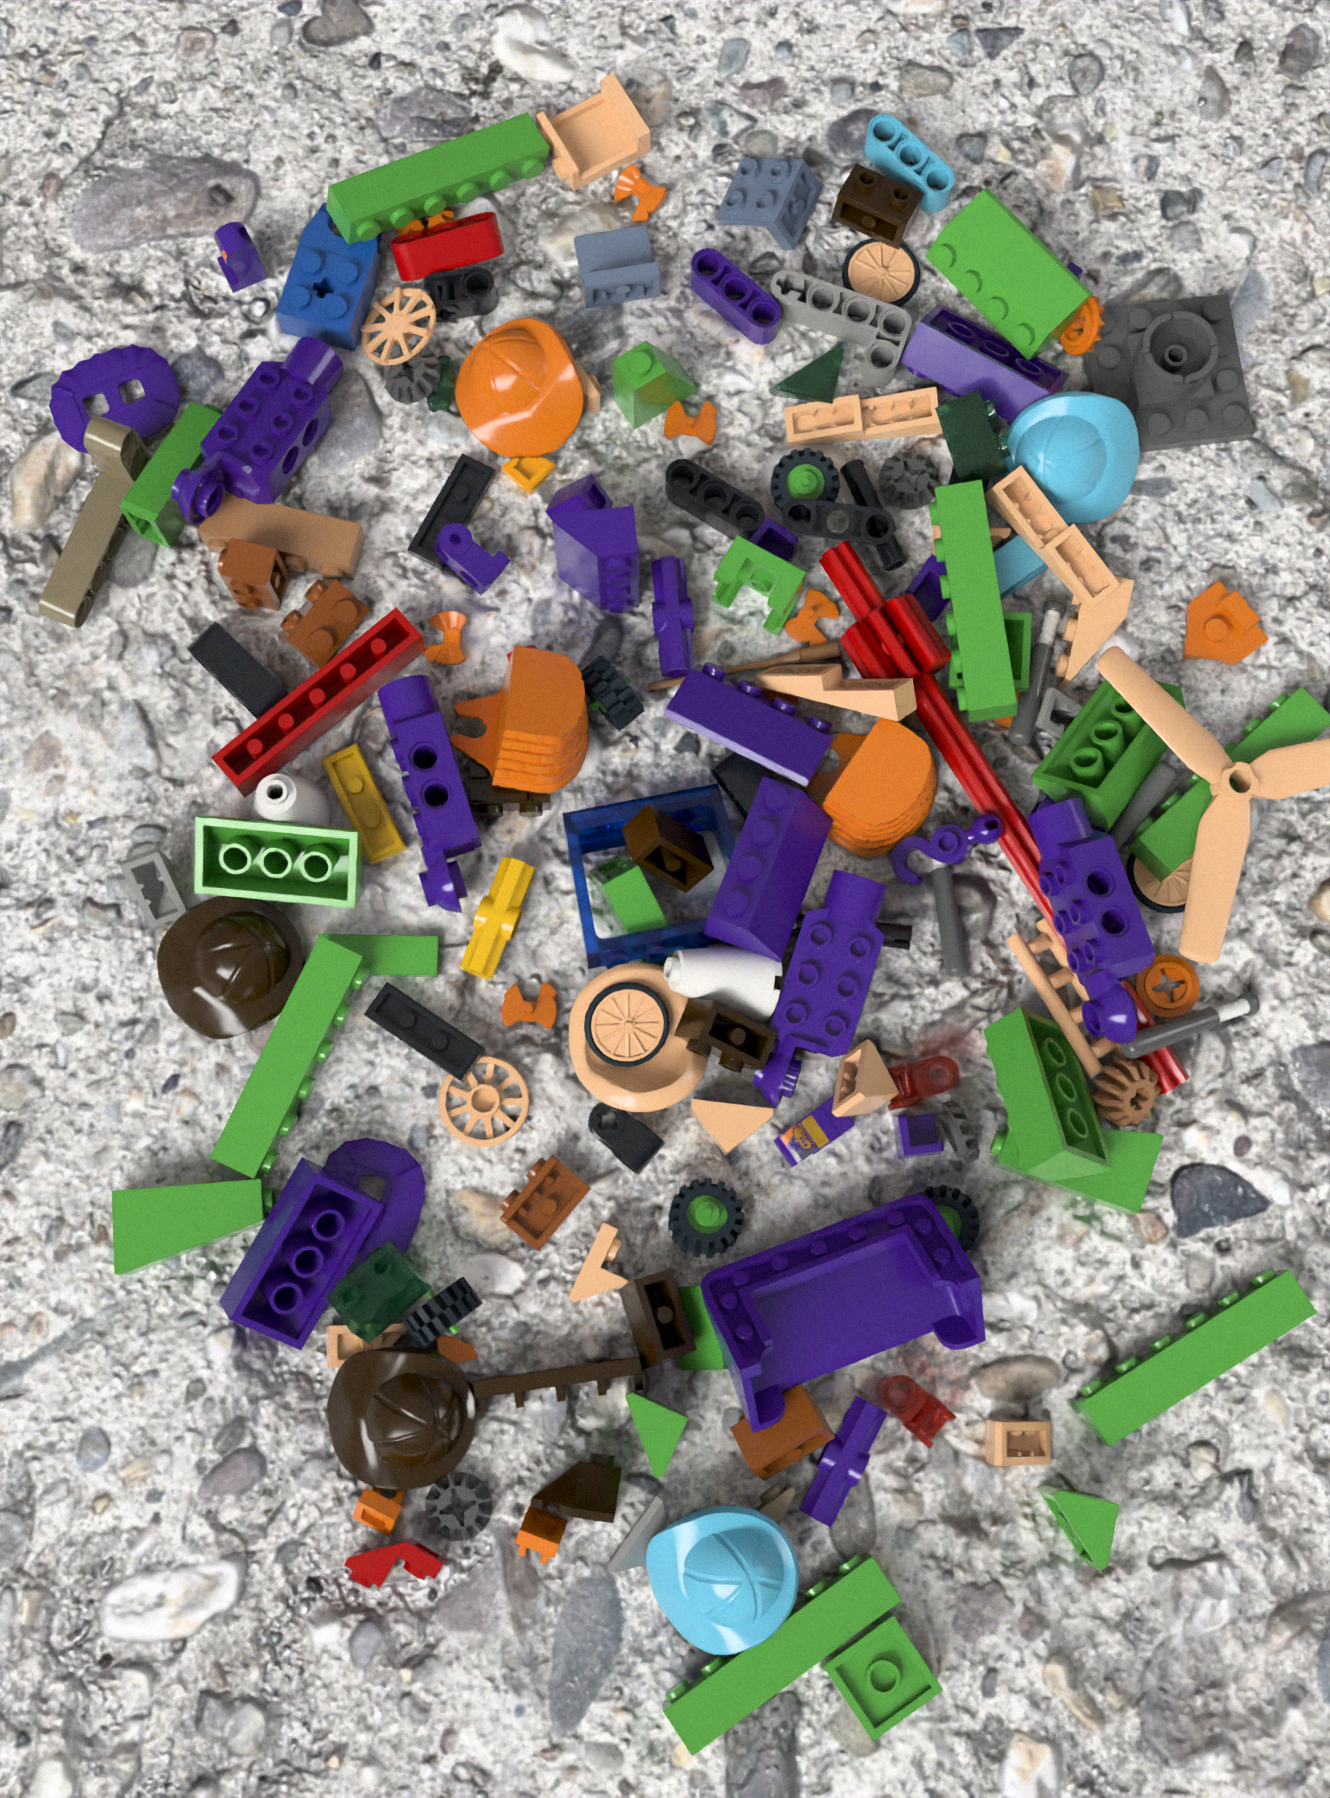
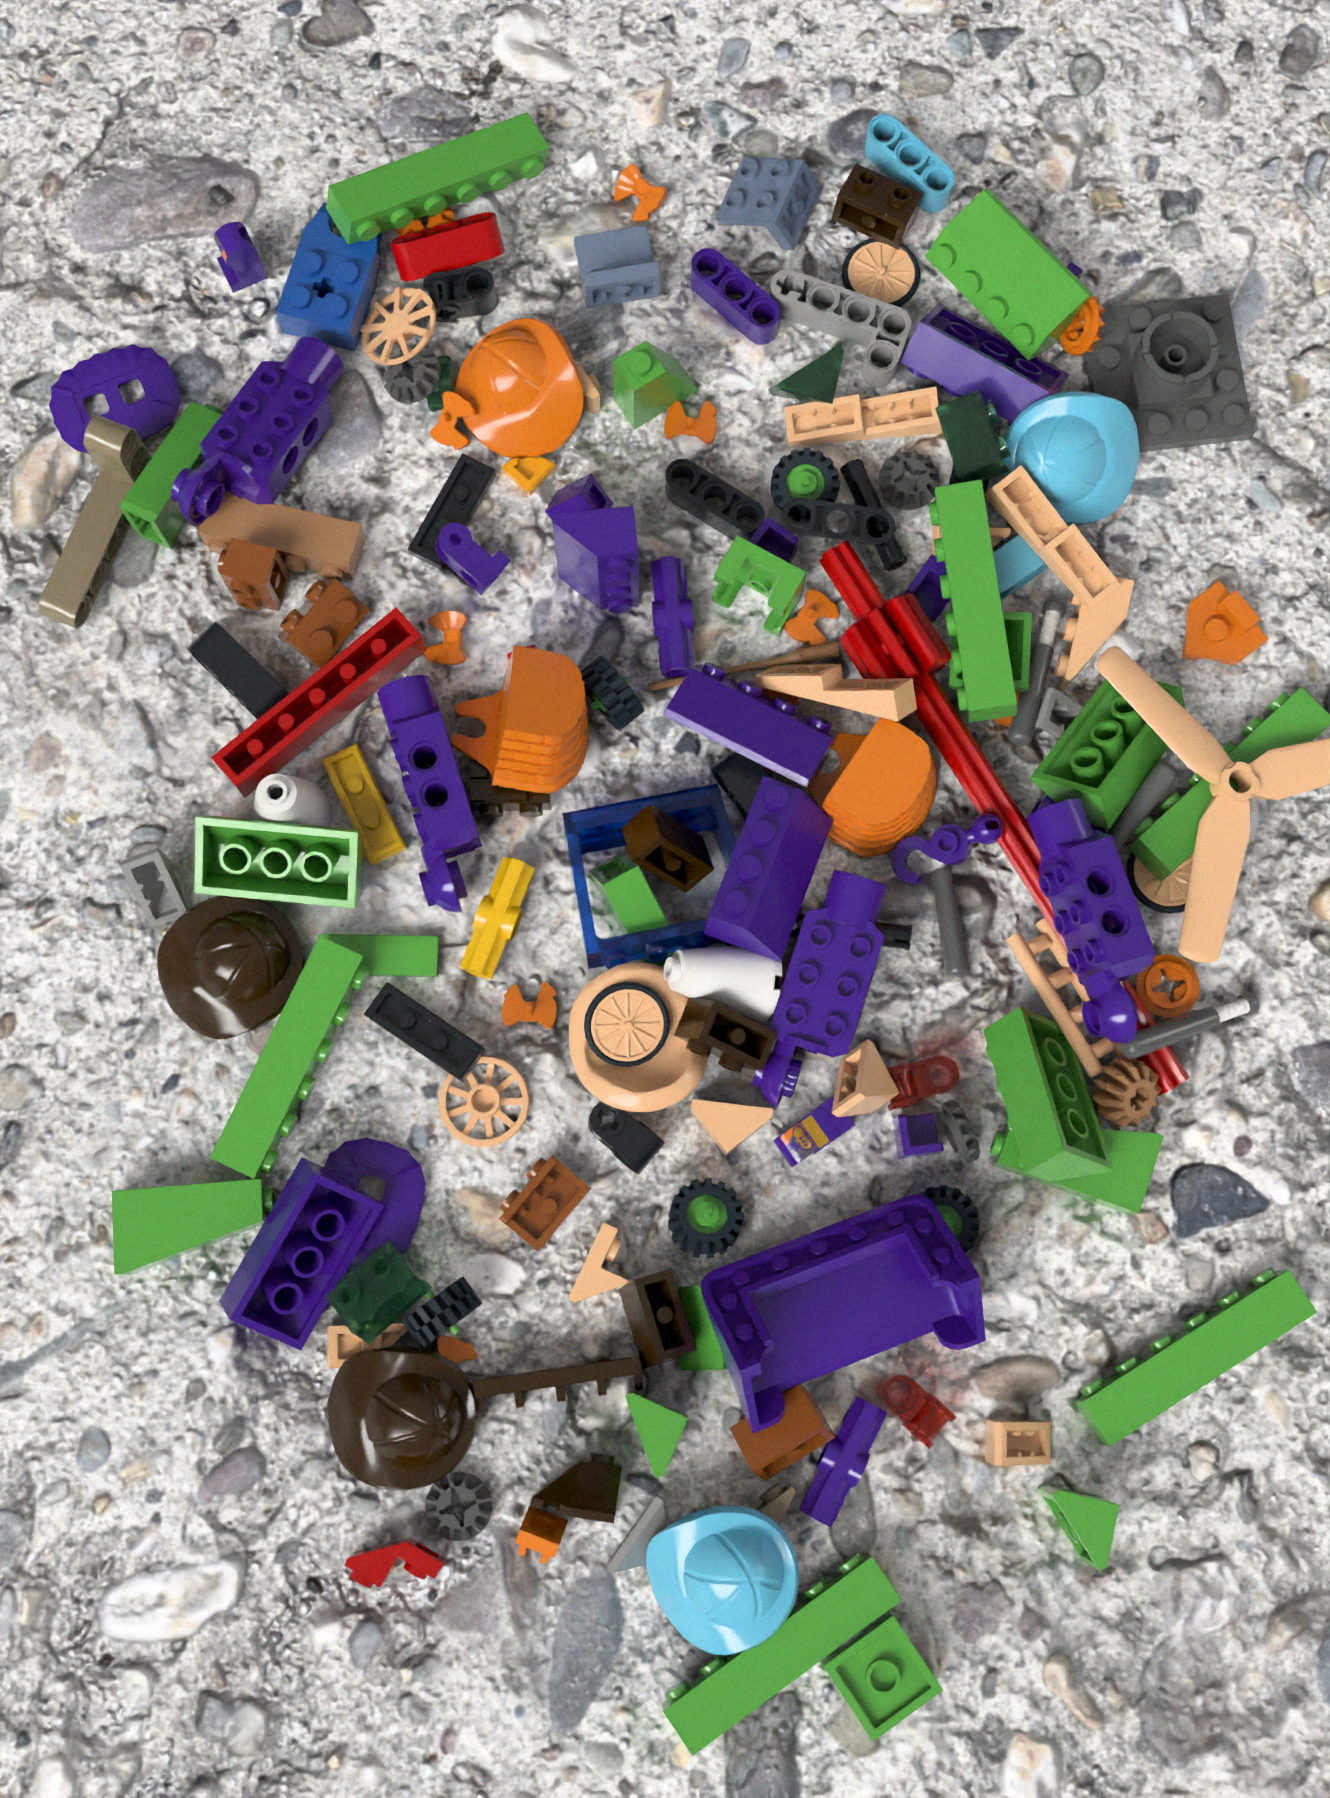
(377, 1511): orange tile -> none
(455, 406): none -> orange piece
(595, 135): light nougat panel -> none

